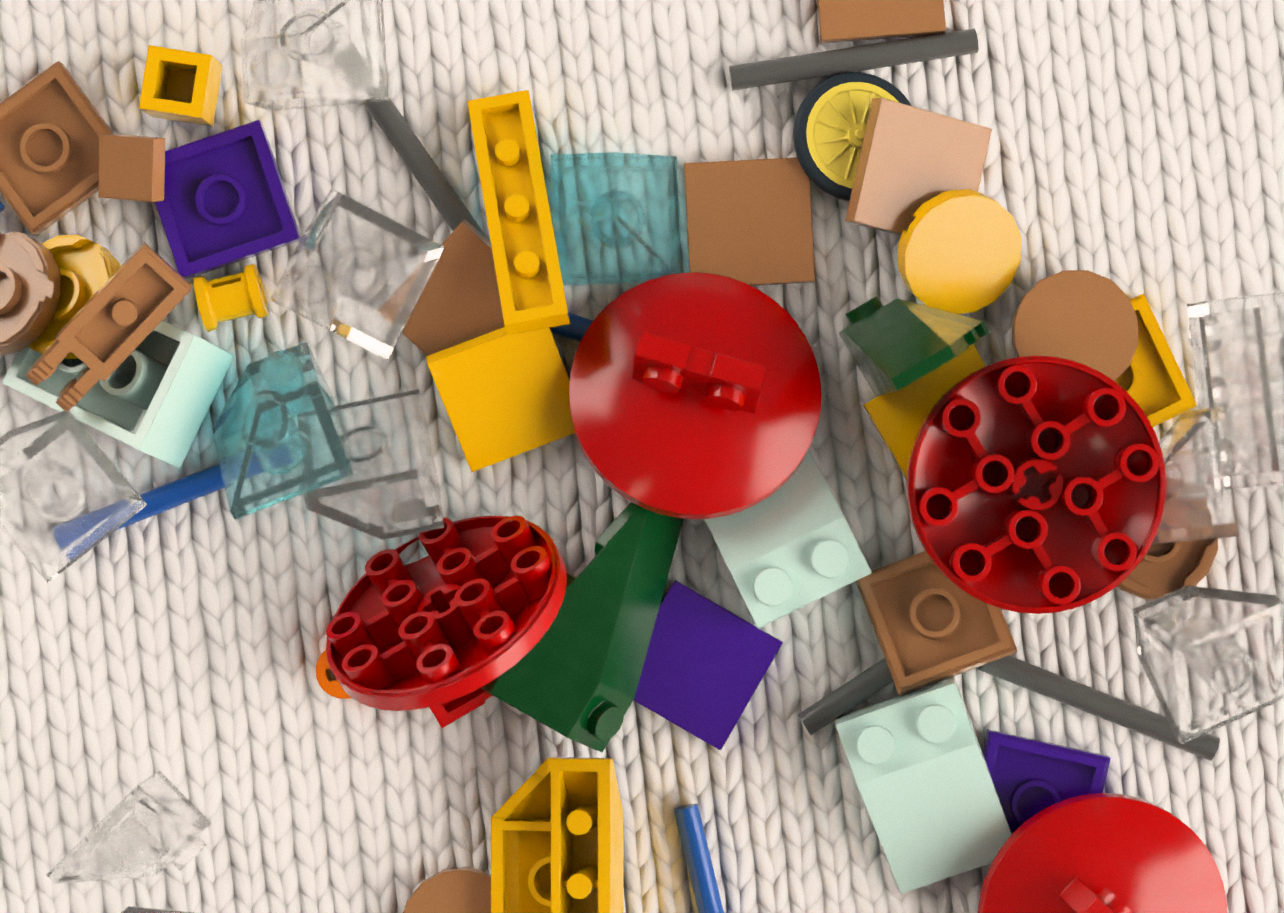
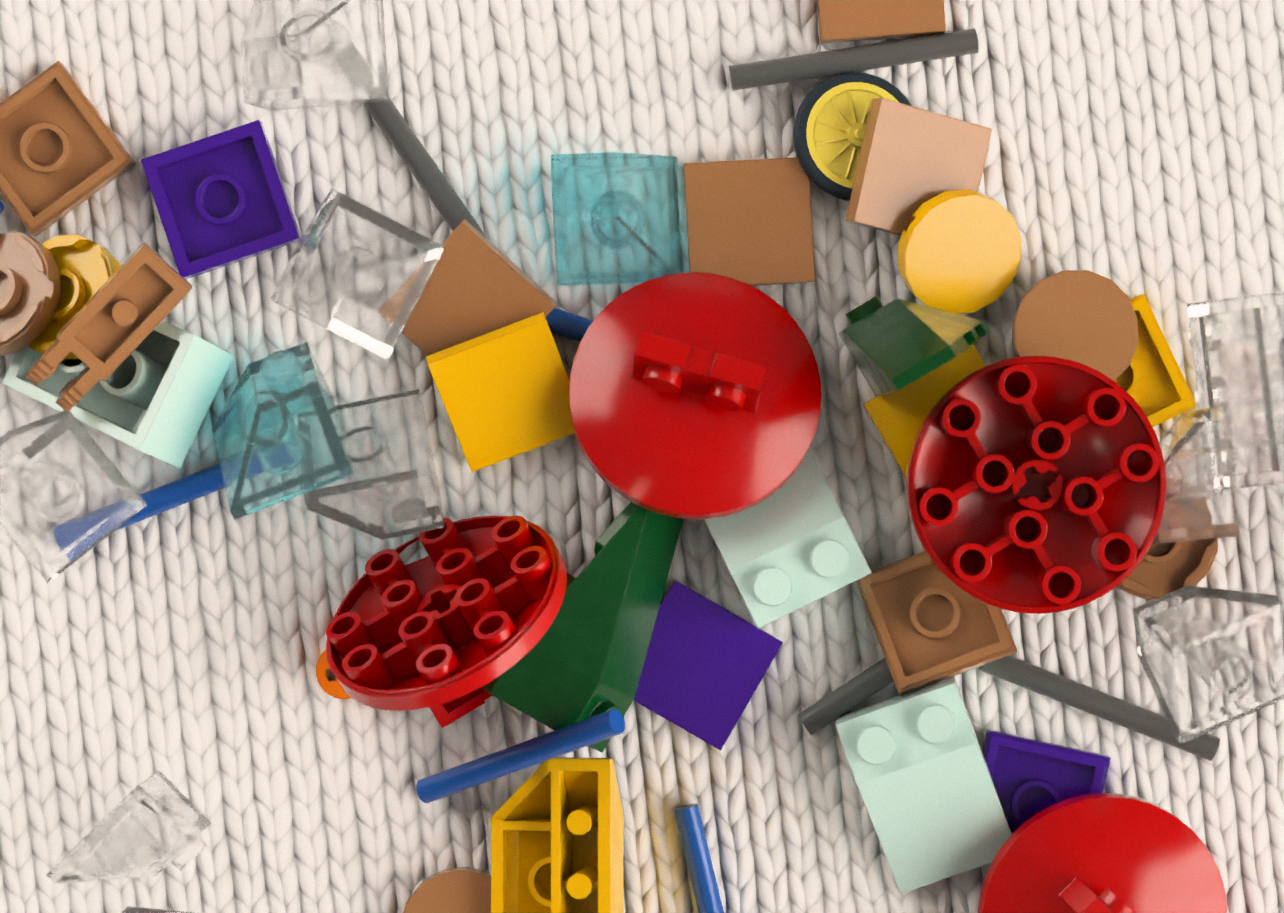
(131, 167): medium nougat tile -> none
(180, 85): yellow brick -> none
(230, 297): yellow bush -> none
(518, 213): yellow plate -> none
(521, 756): none -> blue bar

